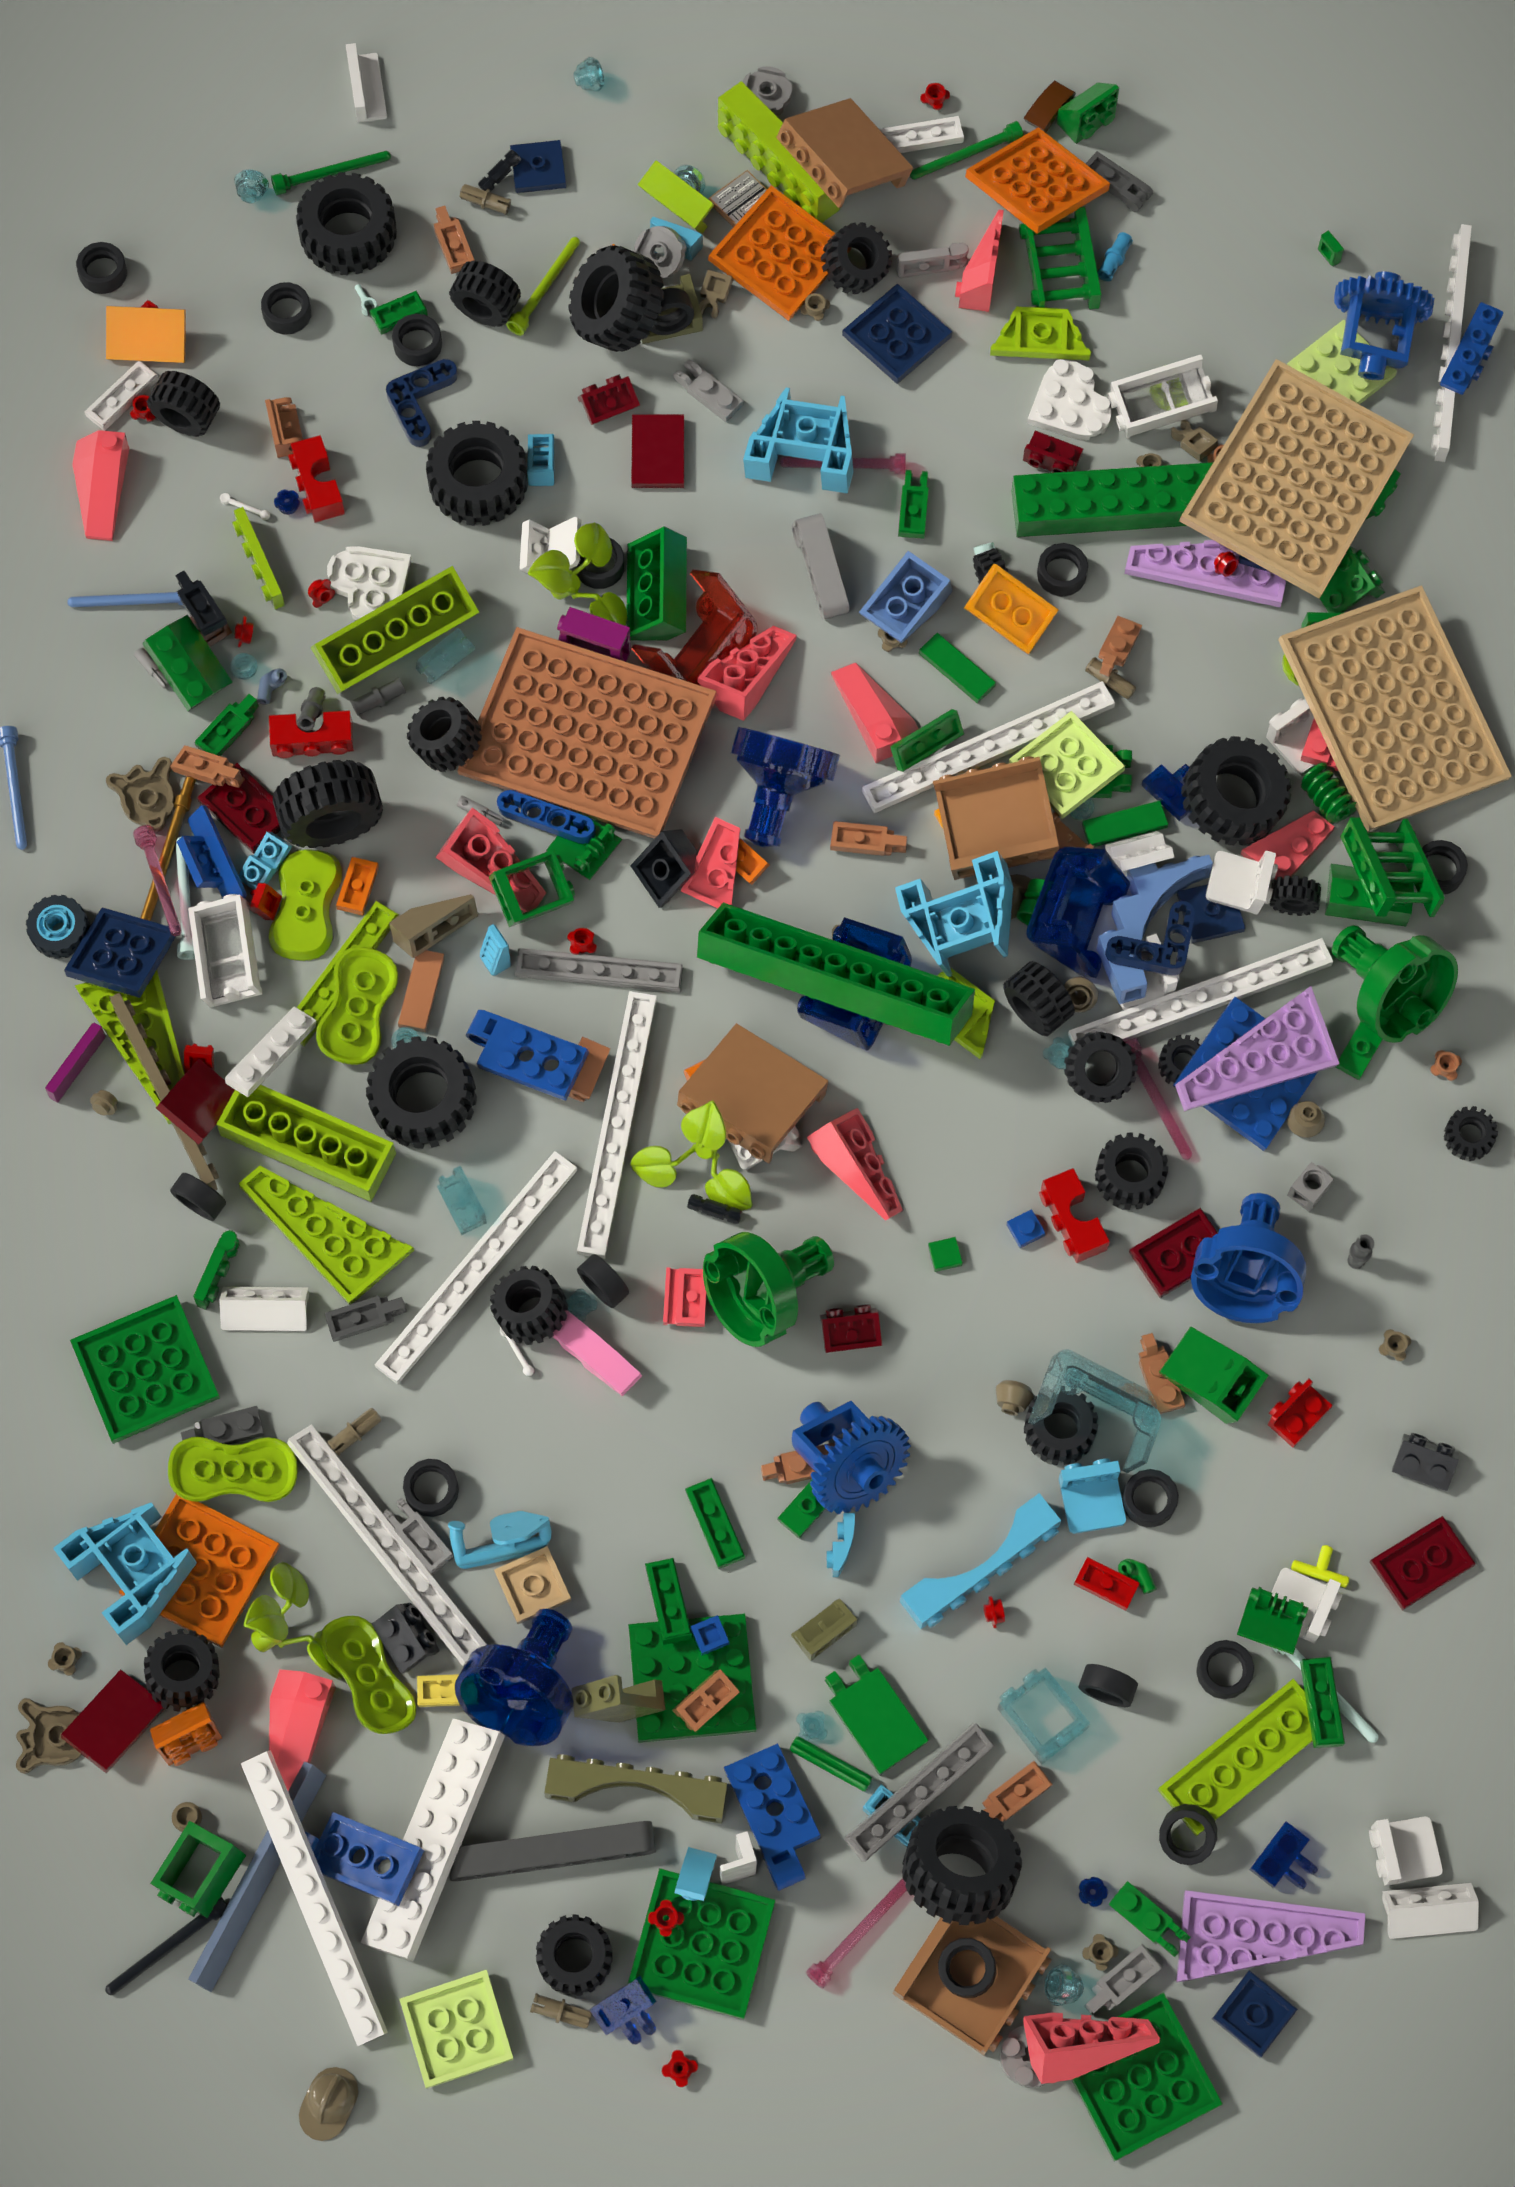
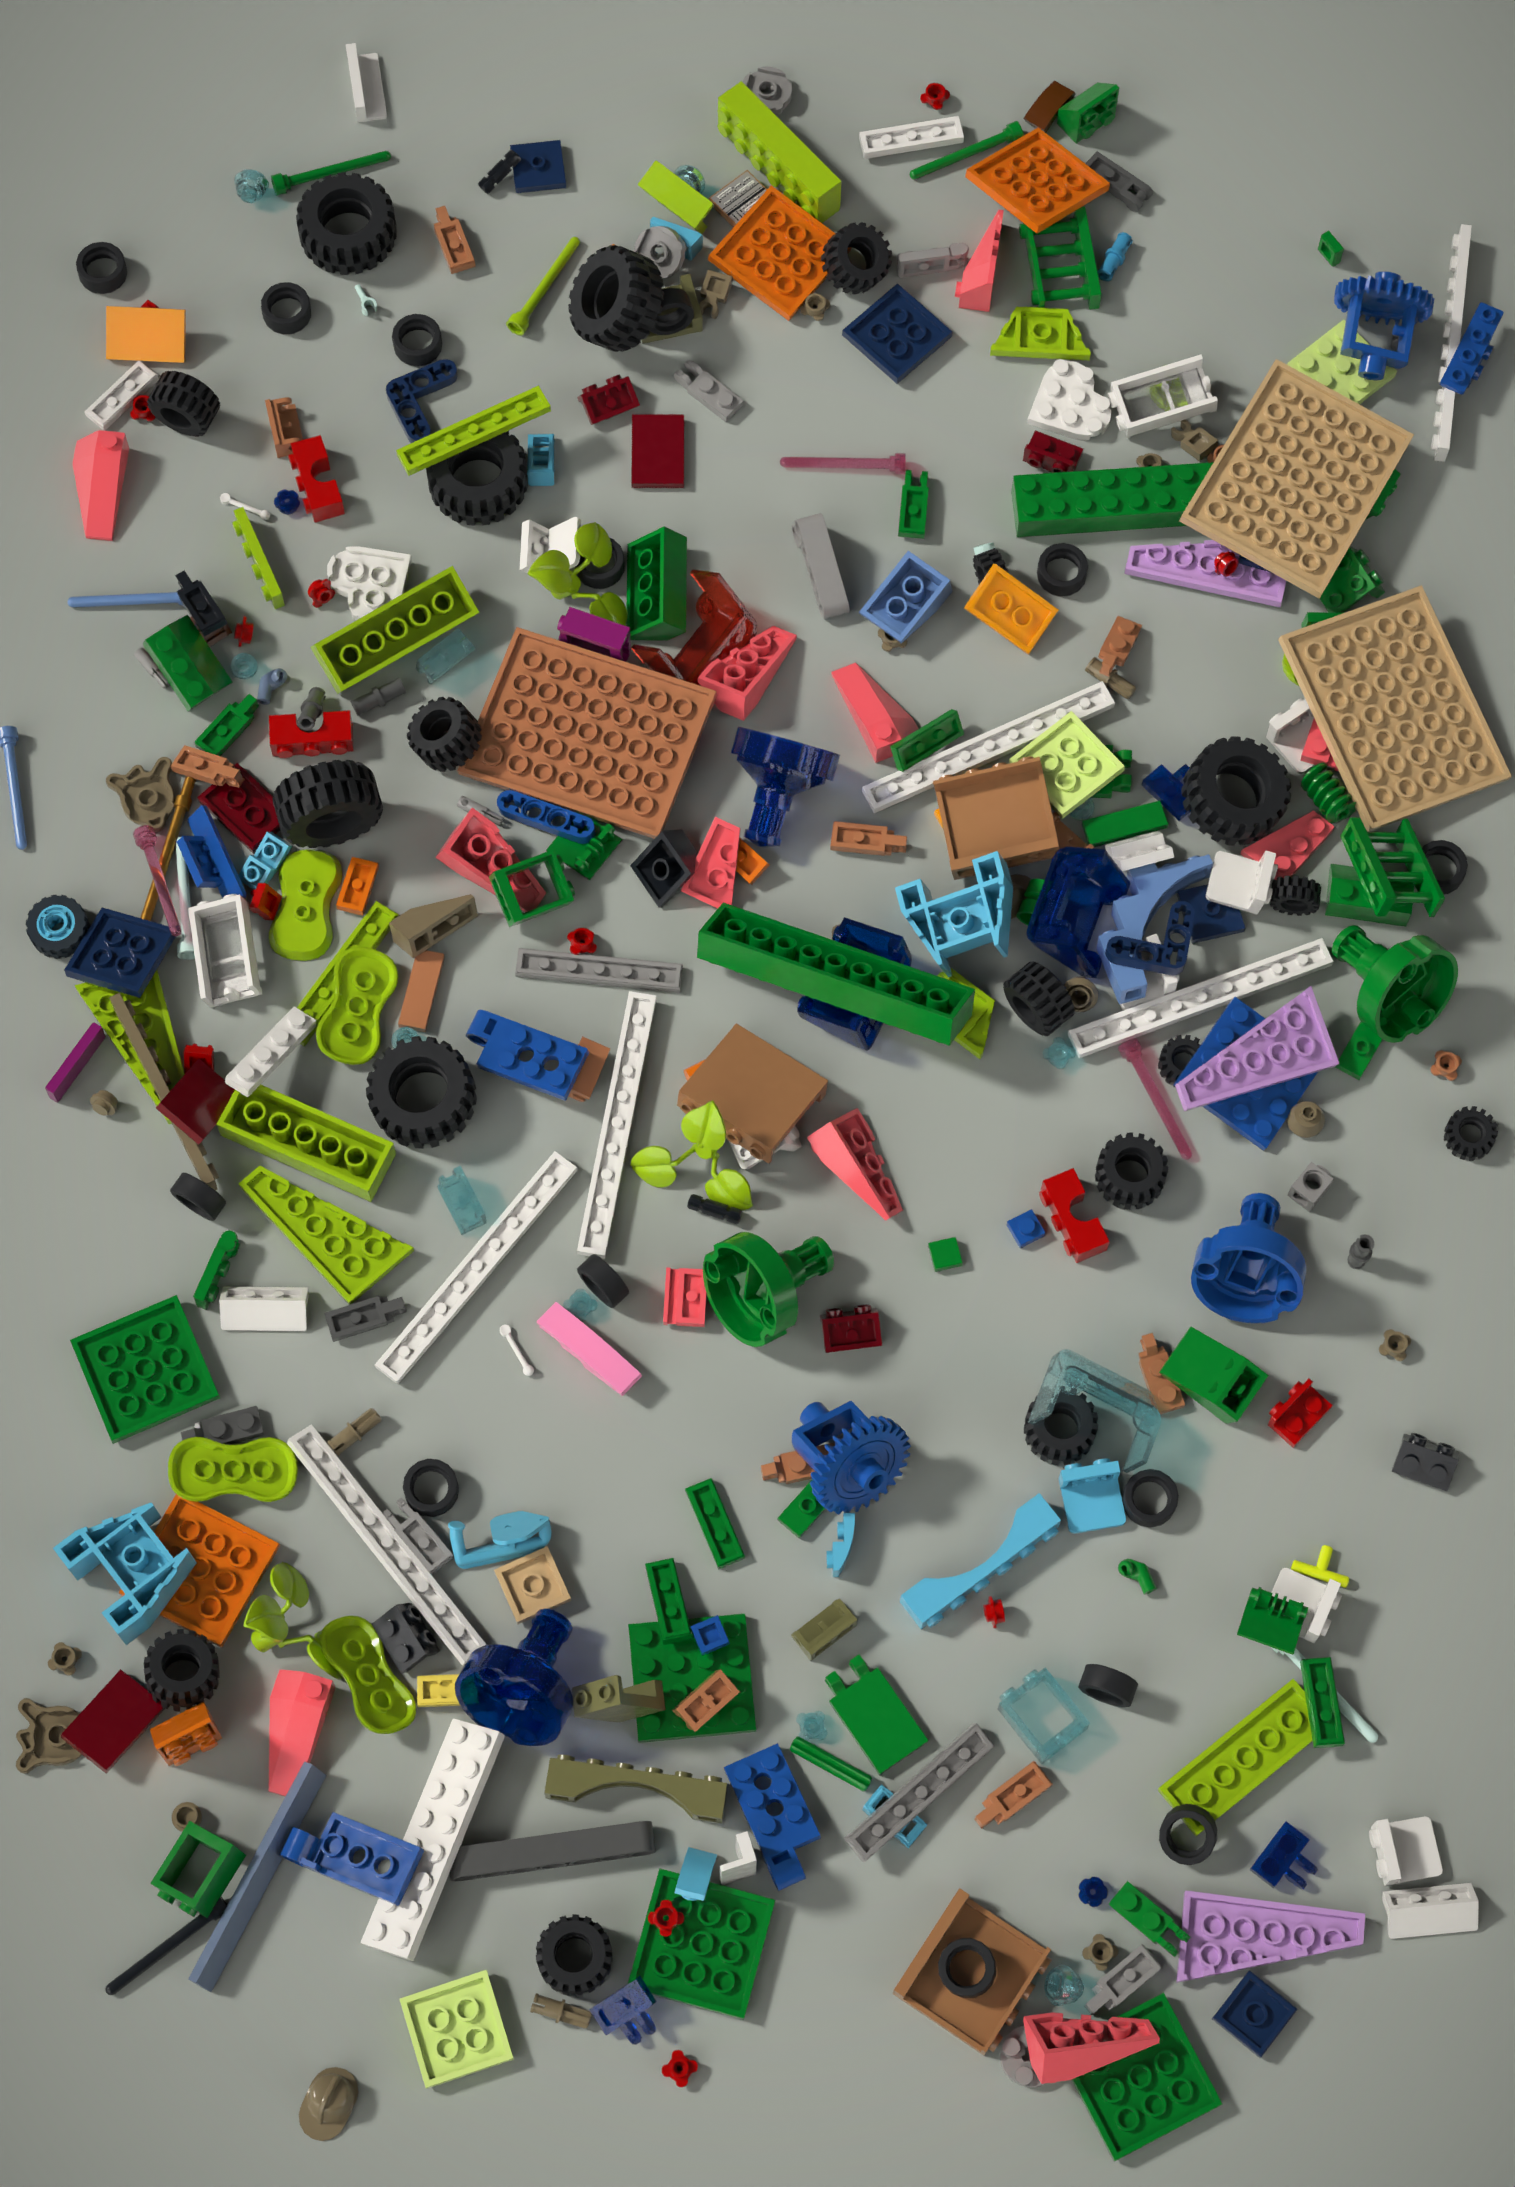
(314, 1898): white plate -> none
(390, 313): green plate -> none
(473, 430): none -> lime plate
(485, 199): dark tan axle -> none
(485, 293): black tyre -> none
(495, 951): medium azure slope -> none
(540, 1320): black tyre -> none
(589, 75): clear light blue cone -> none
(805, 433): medium azure wedge -> none
(821, 1972): clear pink piece -> none
(843, 150): medium nougat panel -> none
(955, 1895): black tyre -> none
(957, 668): green tile -> none
(1013, 1397): dark tan cone -> none
(1106, 1583): red plate -> none
(1117, 1084): black tyre -> none
(1170, 1254): dark red tile -> none
(1228, 1647): black tyre -> none
(1422, 1563): dark red tile -> none

